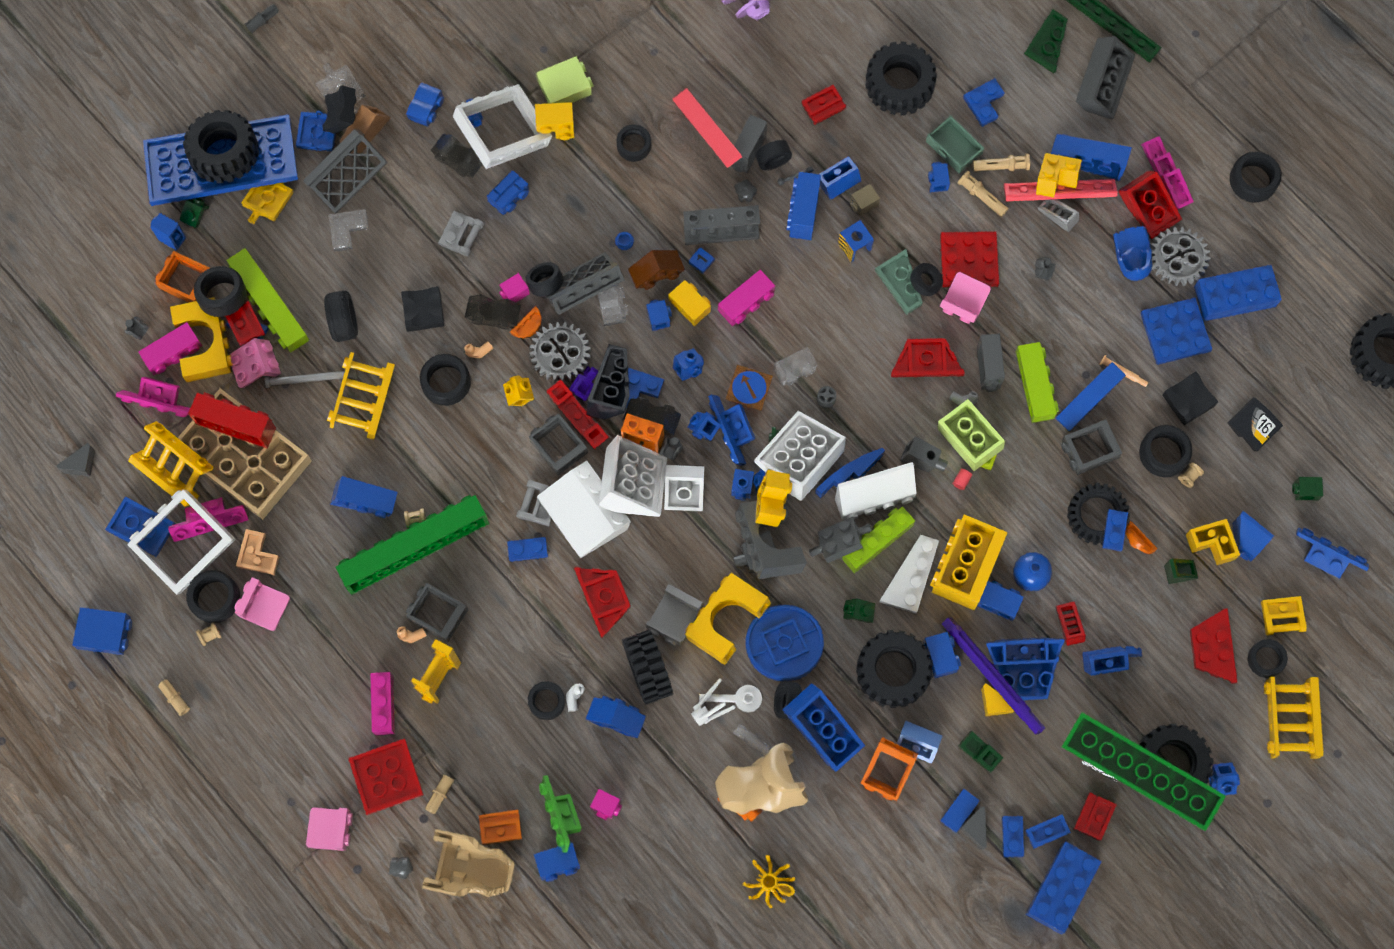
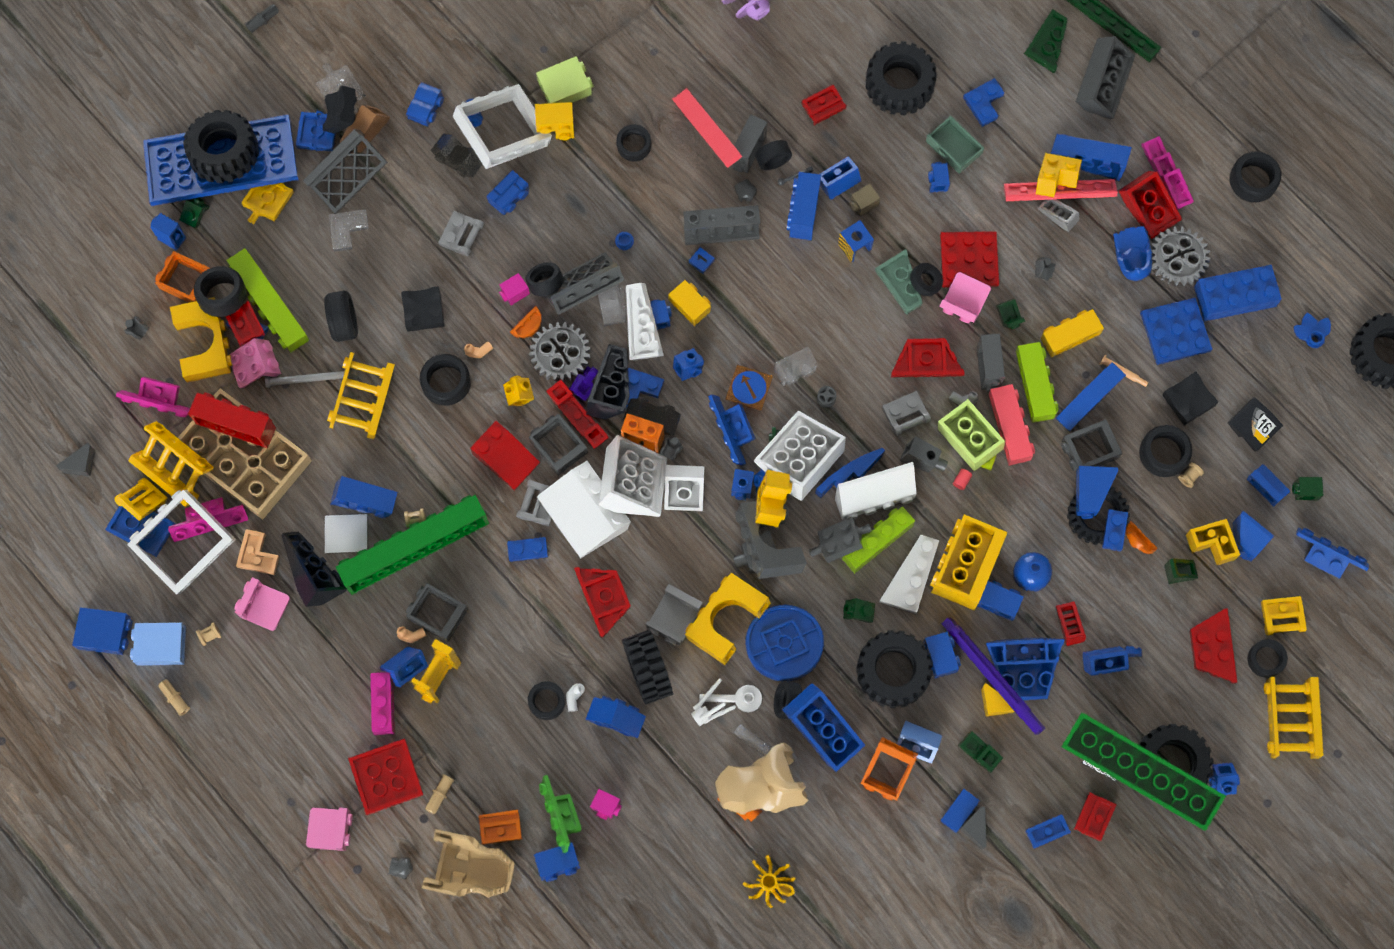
(143, 504): none -> yellow plate
(158, 644): none -> light blue brick
(170, 349): dark pink brick -> none
(199, 583): black tyre -> none
(312, 576): none -> black wedge
(345, 533): none -> white sticker
(405, 665): none -> blue panel
(496, 313): clear smoke brick -> none
(504, 455): none -> red slope
(642, 329): none -> white wing
(655, 267): reddish brown brick -> none
(703, 426): blue brick -> none
(746, 298): dark pink brick -> none
(903, 408): none -> light grey plate
(976, 188): tan pin -> none
(1009, 163): tan pin -> none
(1010, 314): none -> dark green bracket
(1011, 424): none -> coral brick
(1012, 836): blue plate -> none
(1063, 888): blue brick -> none
(1071, 332): none -> yellow brick
(1092, 488): none -> blue slope
(1268, 485): none -> blue panel
(1312, 328): none -> blue plate

